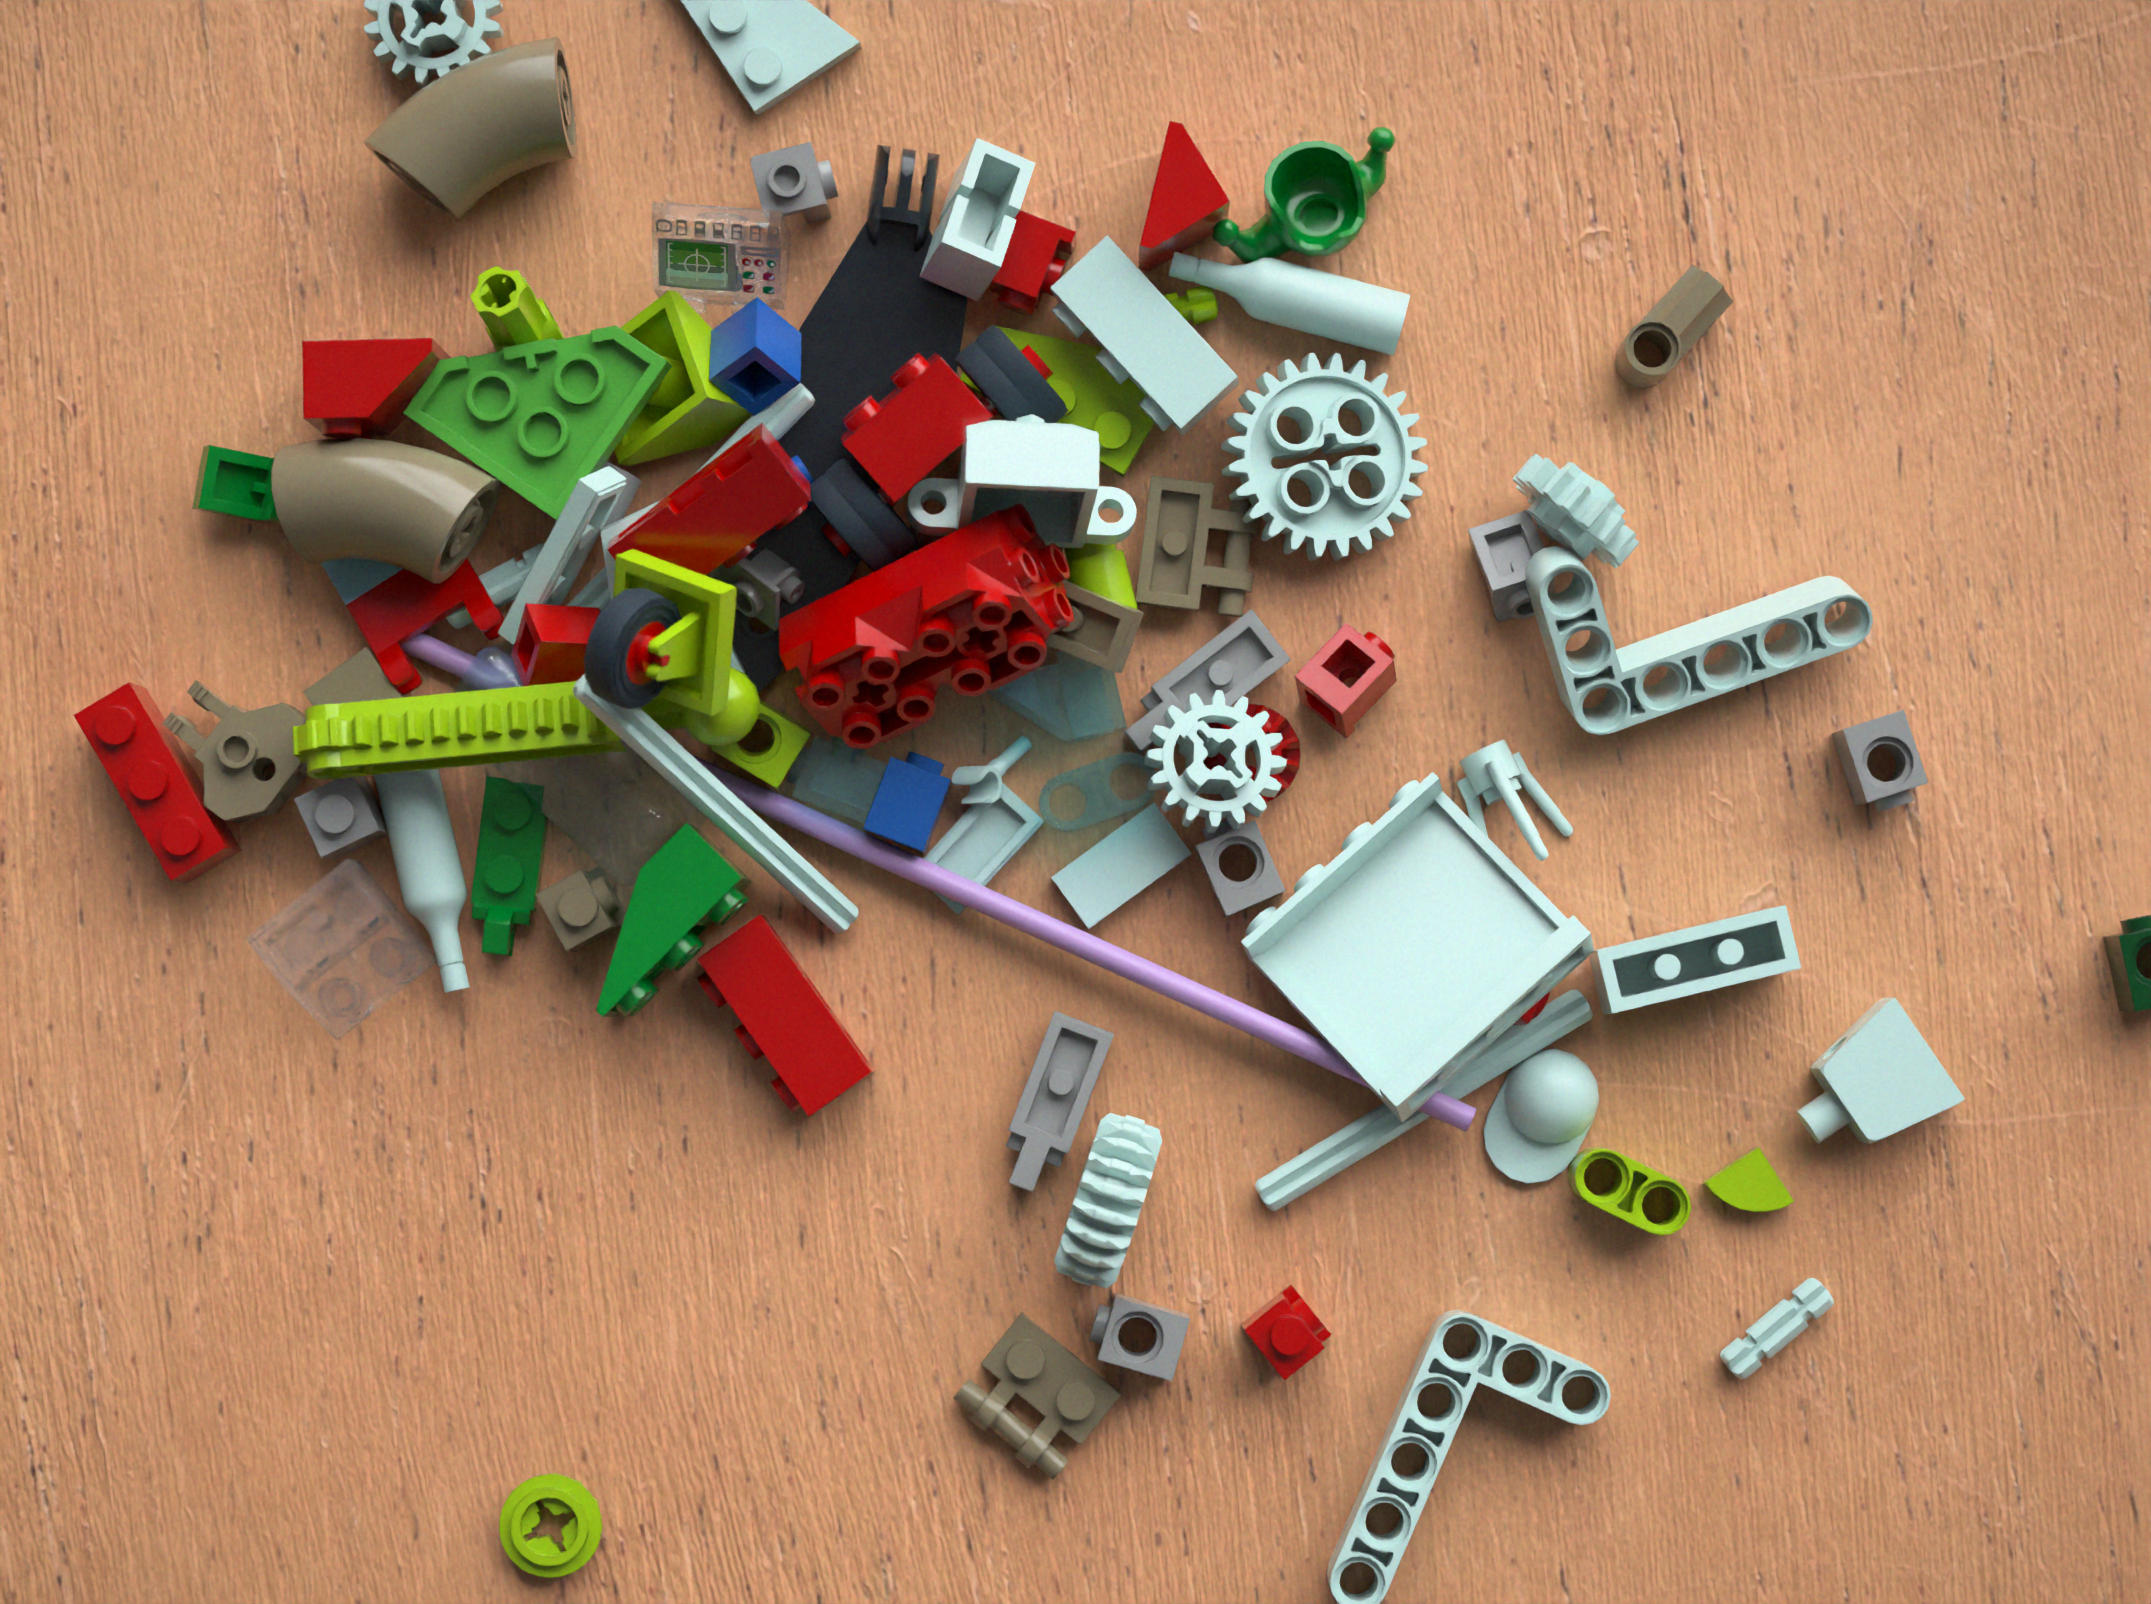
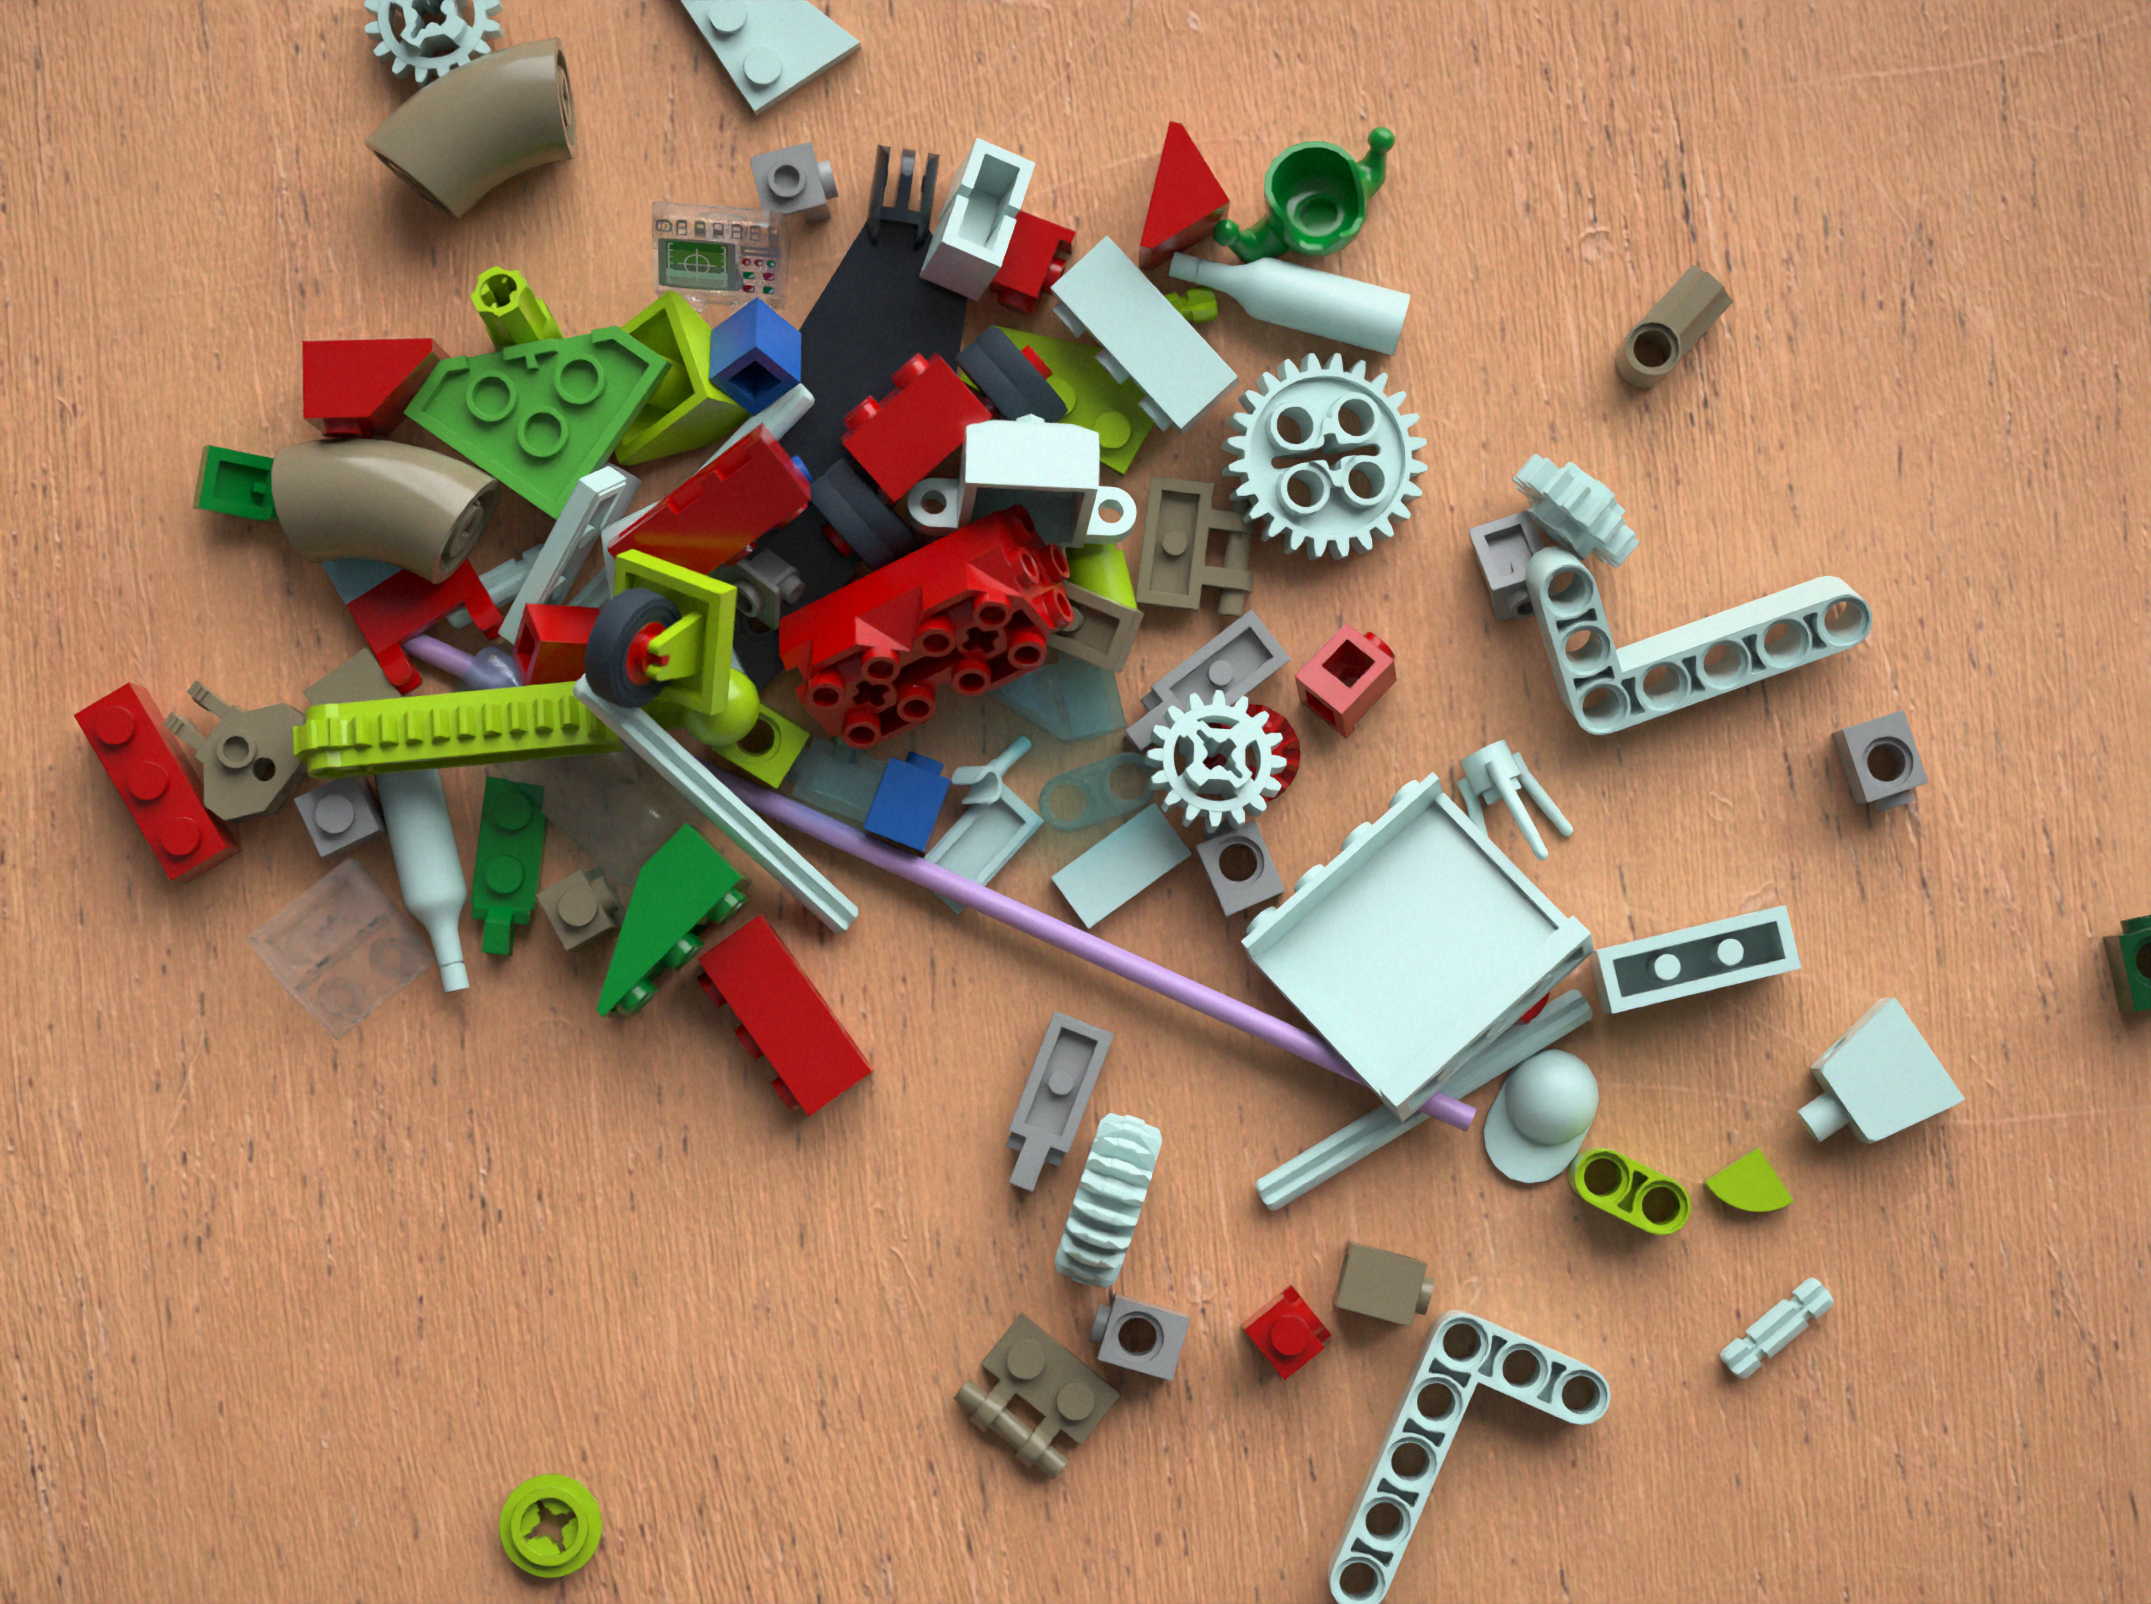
(1383, 1284): none -> dark tan brick

